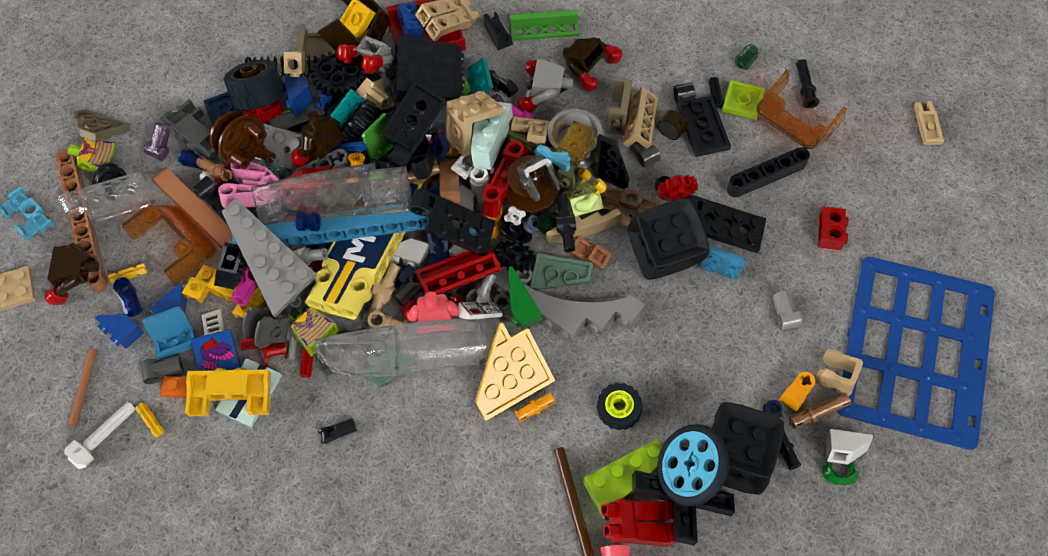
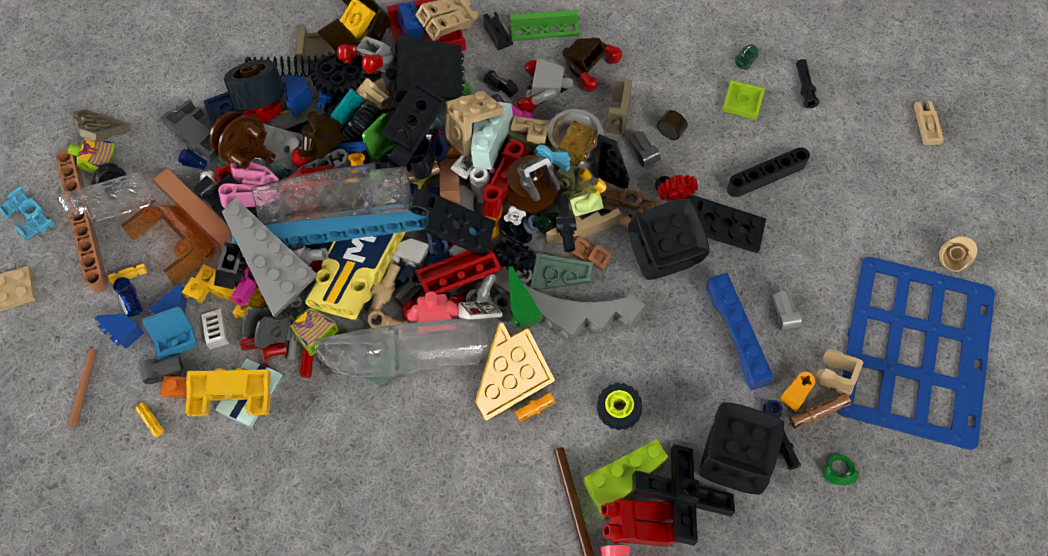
(68, 269): dark brown torso -> none
(80, 454): white piece -> none
(157, 145): clear purple piece -> none
(216, 169): medium nougat pin -> none
(216, 351): tile -> none
(299, 56): tan brick -> none
(308, 221): clear blue wheel -> none
(341, 429): black bar -> none
(479, 76): teal bracket -> none
(637, 114): tan fence -> none
(701, 109): black hinge -> none
(712, 481): wedge -> none
(716, 91): black axle -> none
(723, 263): dark azure bracket -> none
(750, 353): none -> blue arch
(772, 111): clear orange windscreen -> none
(830, 228): red brick -> none
(846, 446): white slope -> none
(958, 253): none -> tan piece

